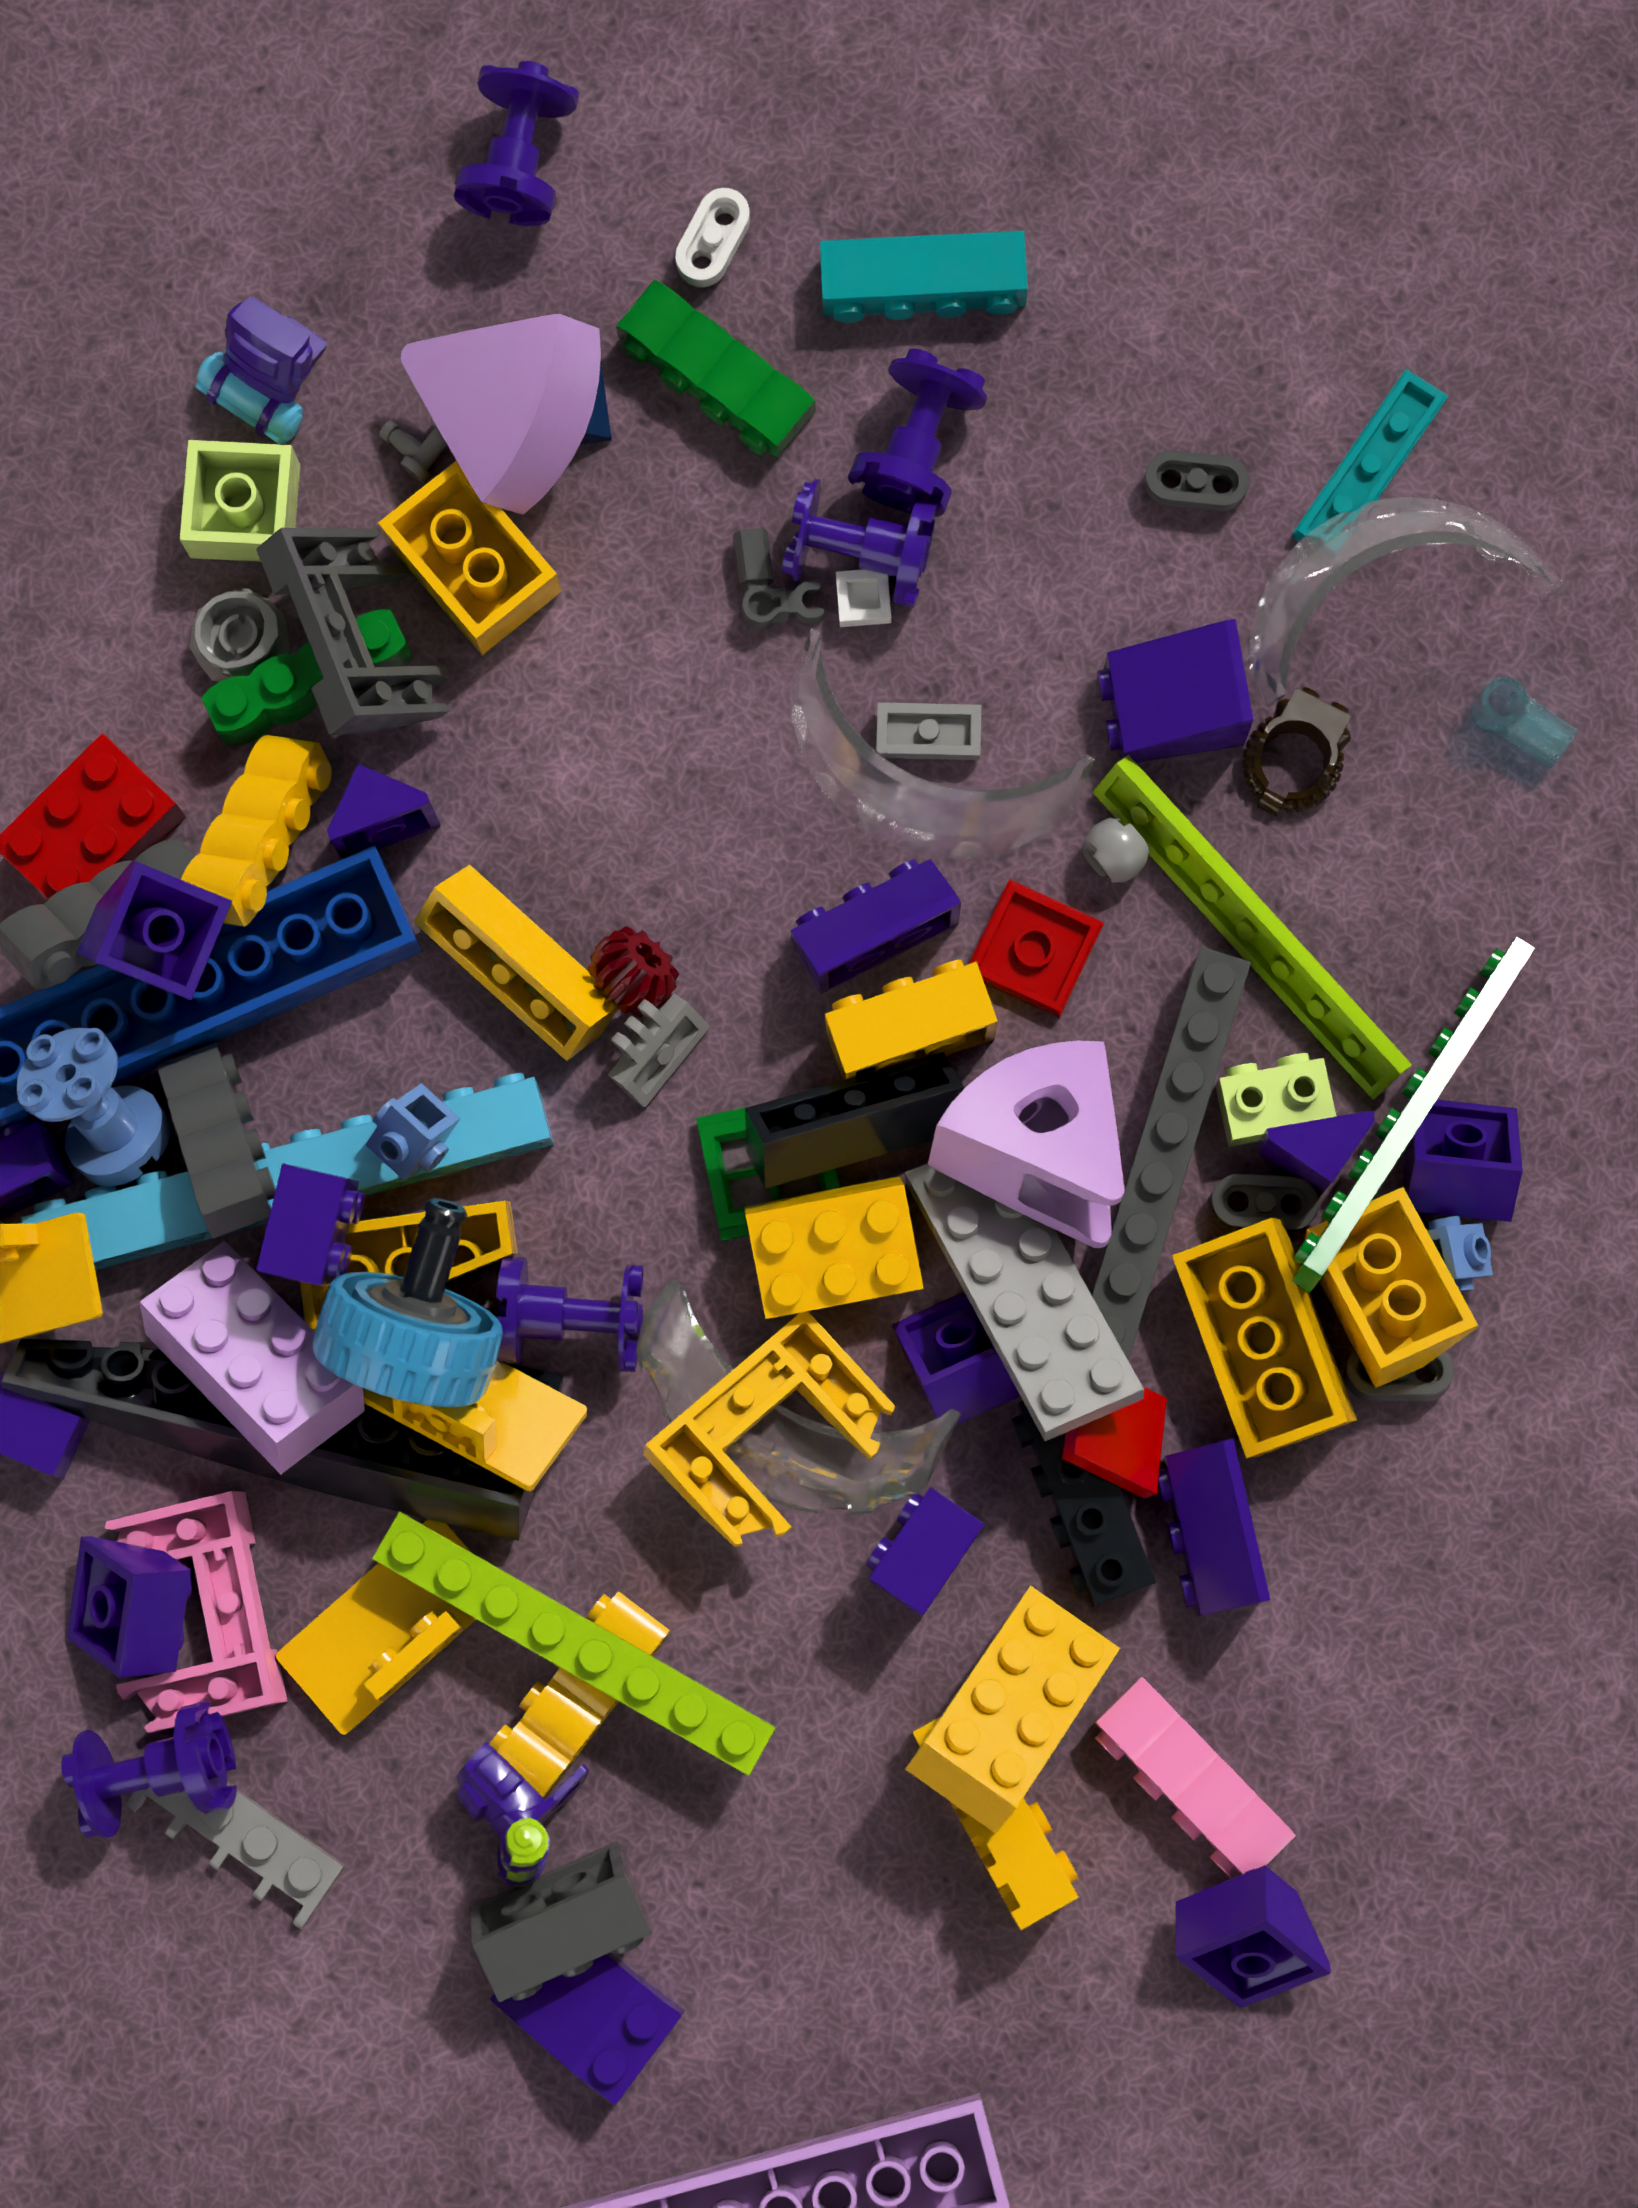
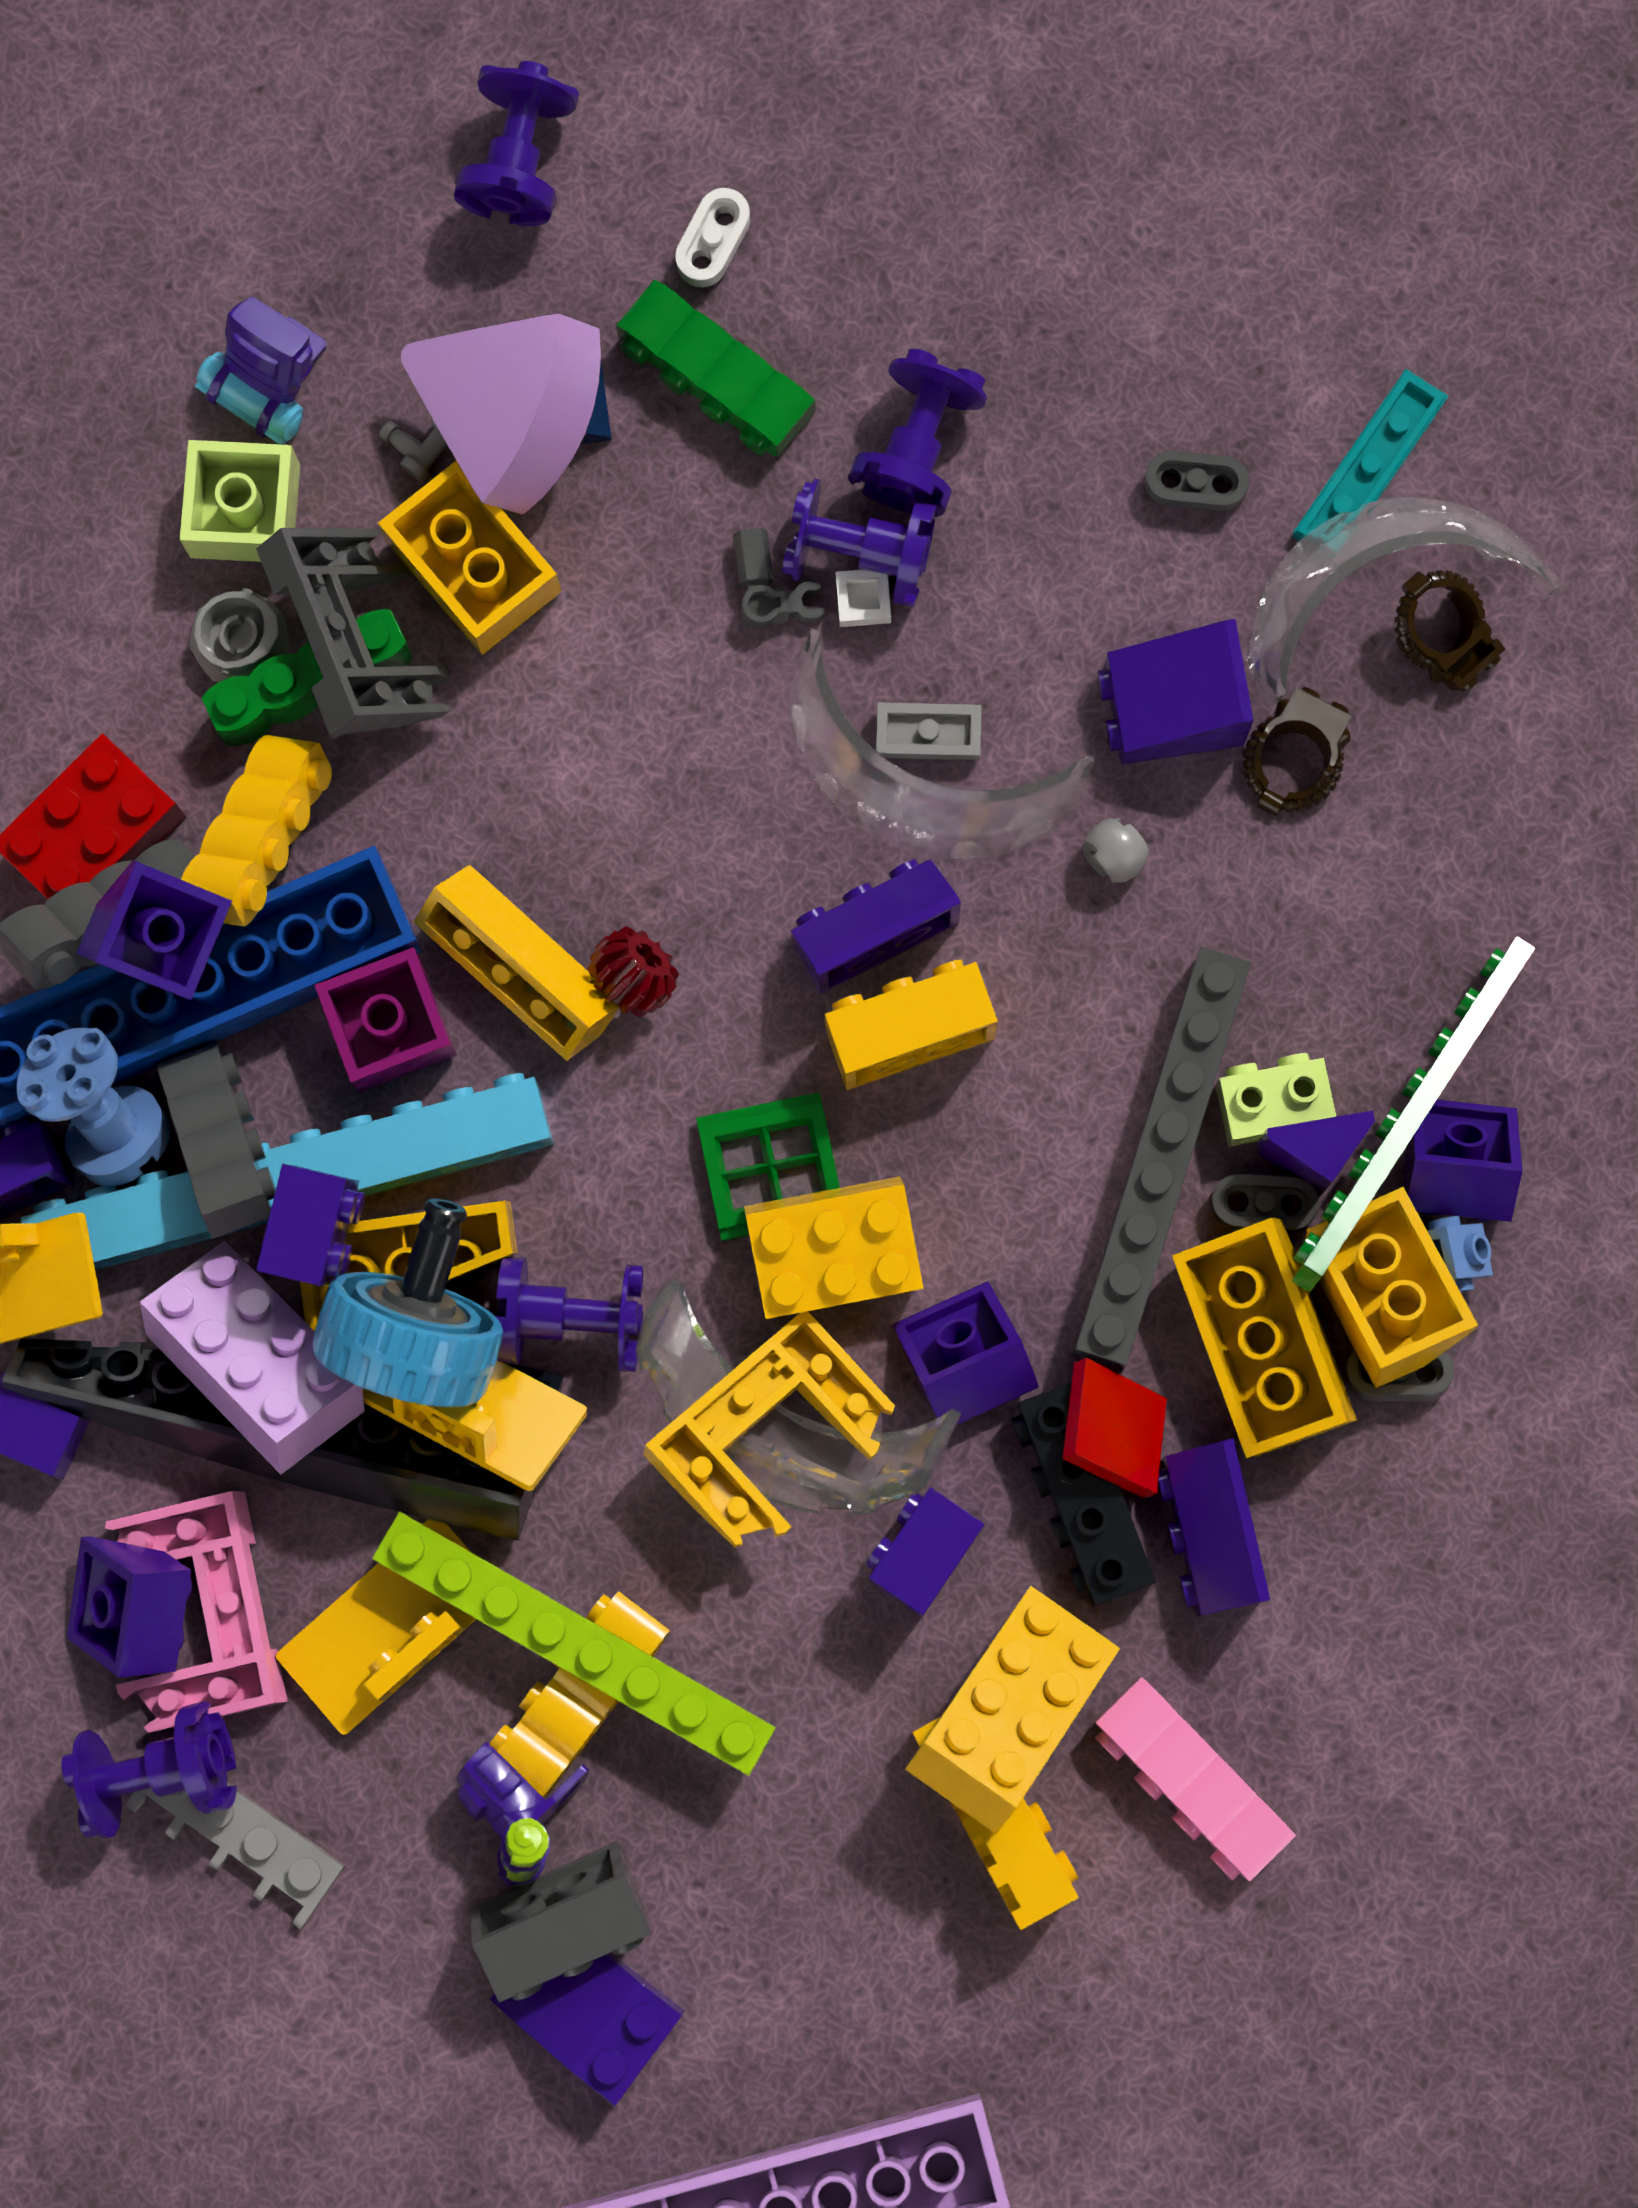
(379, 813): dark purple slope -> none
(385, 1020): none -> magenta brick
(404, 1138): medium blue brick -> none
(655, 1047): light grey hinge -> none
(849, 1119): black brick -> none
(923, 275): teal brick -> none
(1029, 1304): light grey plate -> none
(1035, 948): red tile -> none
(1040, 1138): lavender piece -> none
(1249, 1937): dark purple slope -> none
(1252, 928): lime plate -> none
(1475, 646): none -> dark brown piece
(1528, 724): clear light blue piece -> none

